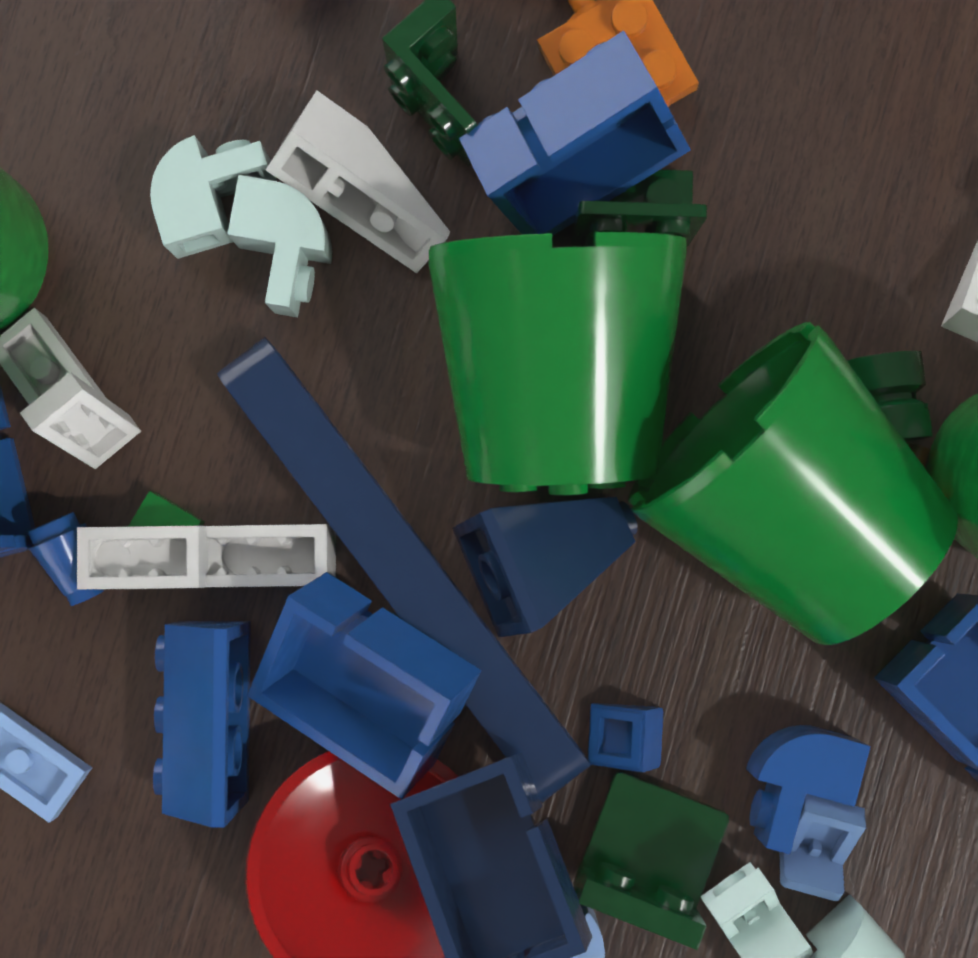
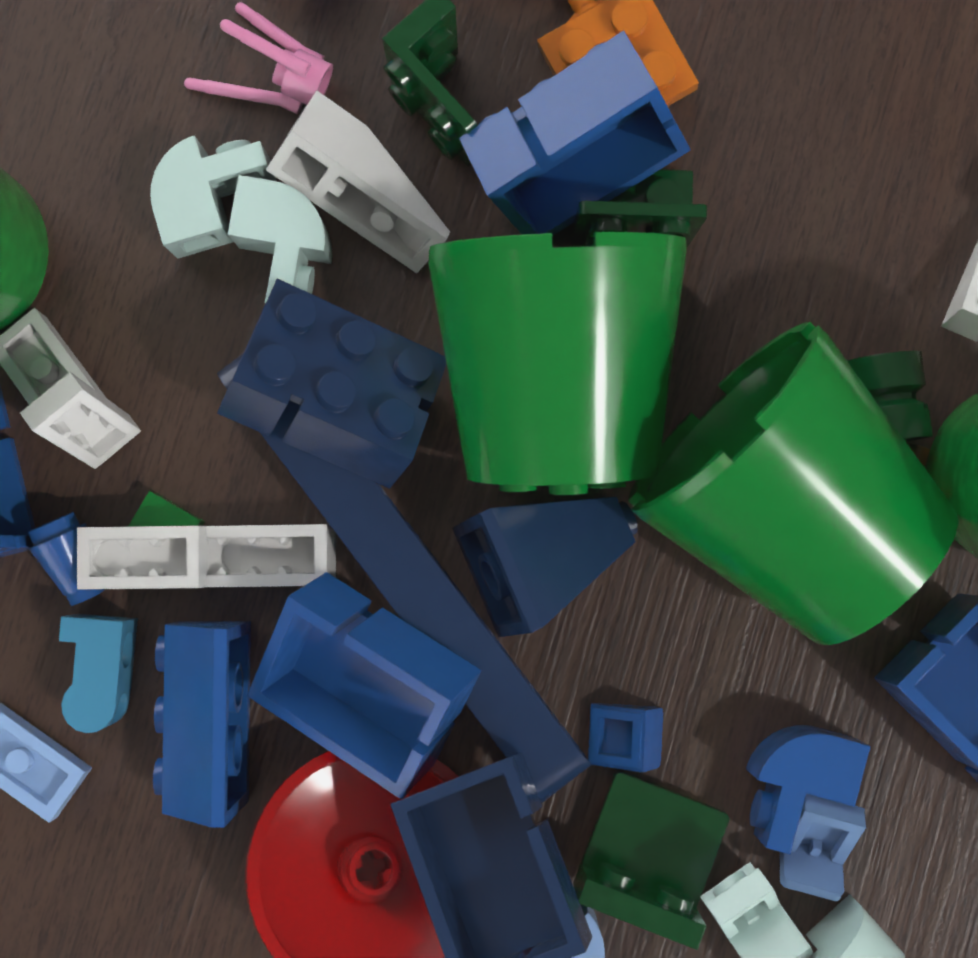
(101, 669): none -> dark azure leg
(297, 67): none -> bright pink plant
(355, 384): none -> dark blue piece

